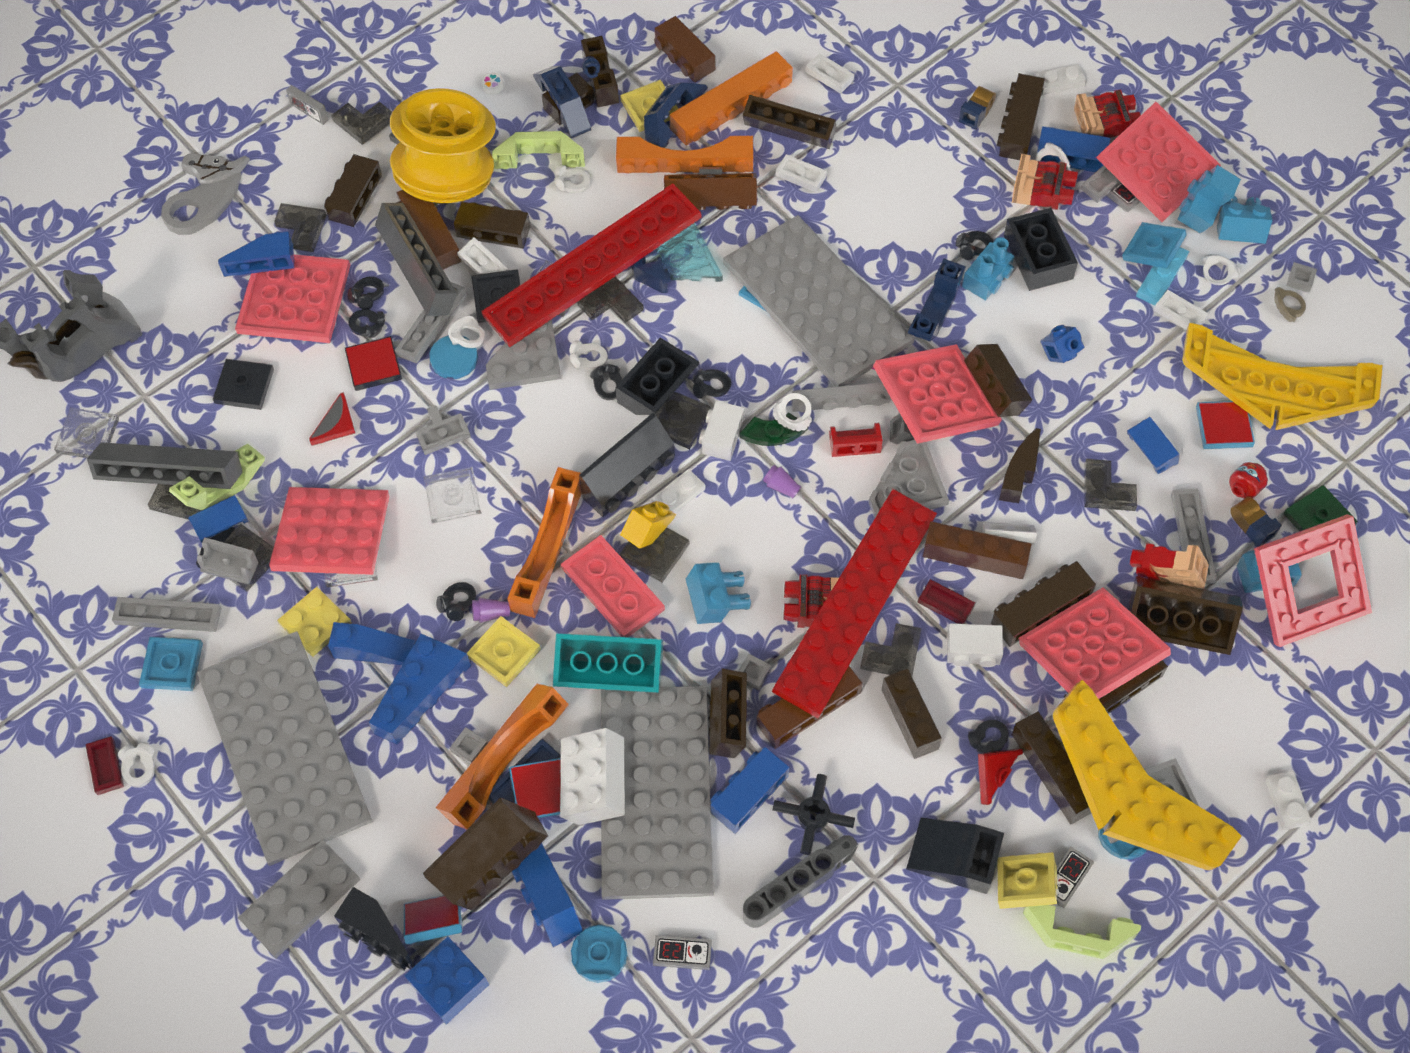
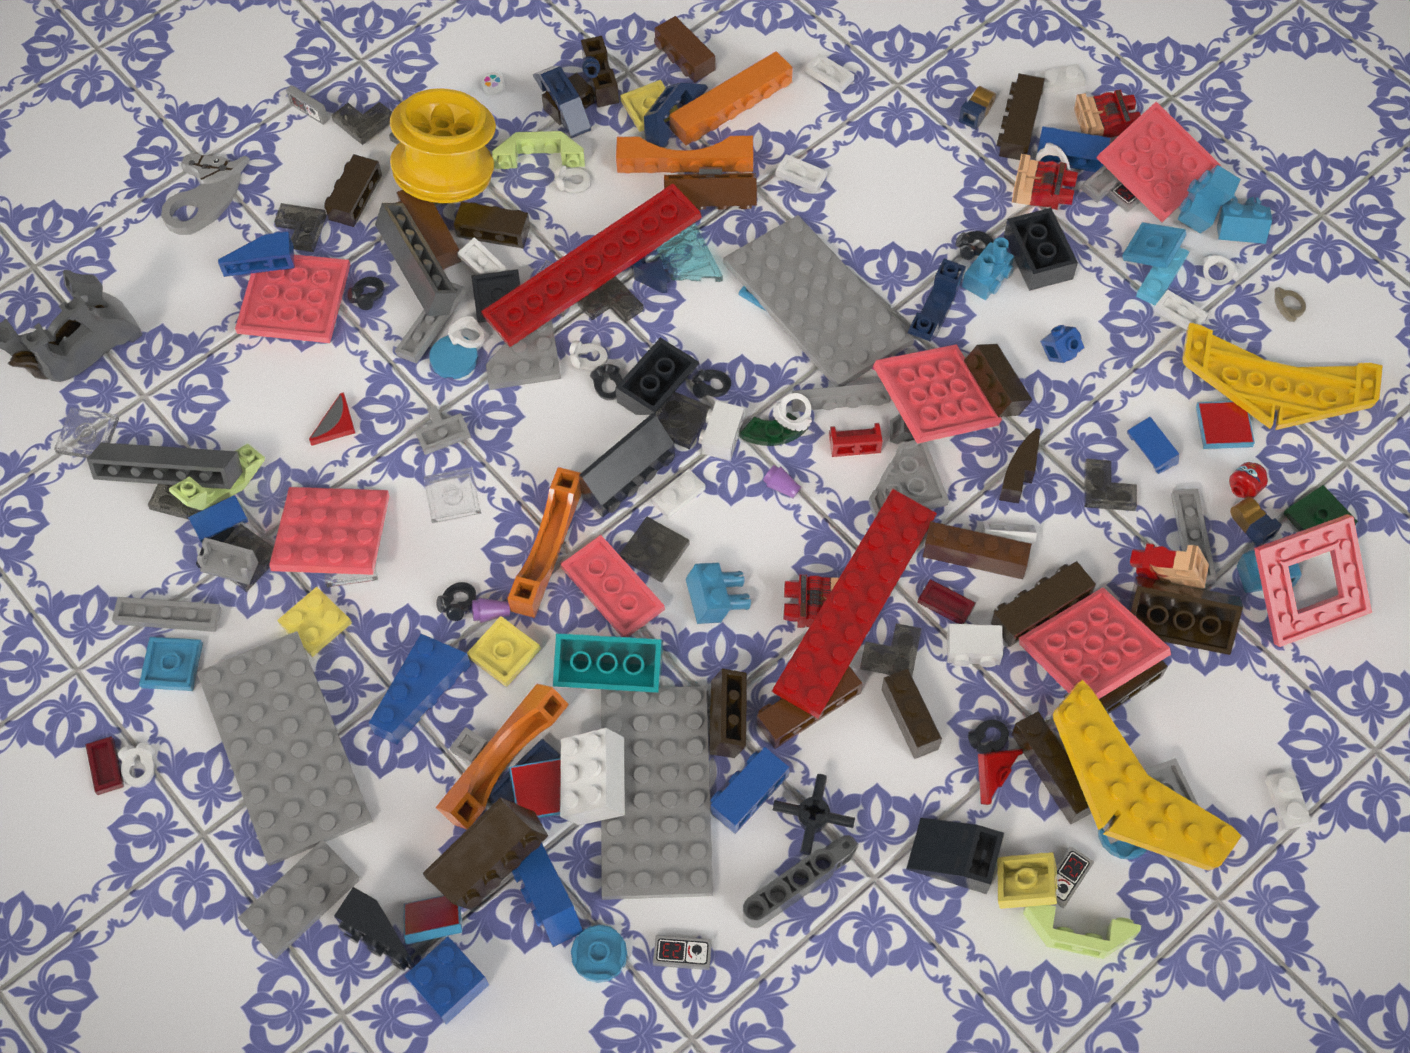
(243, 384): black plate -> none
(368, 644): blue slope -> none
(370, 331): black piece -> none
(373, 363): red tile -> none
(647, 523): yellow slope -> none
(756, 671): light grey plate -> none
(789, 121): dark brown brick -> none
(1301, 277): light grey plate -> none

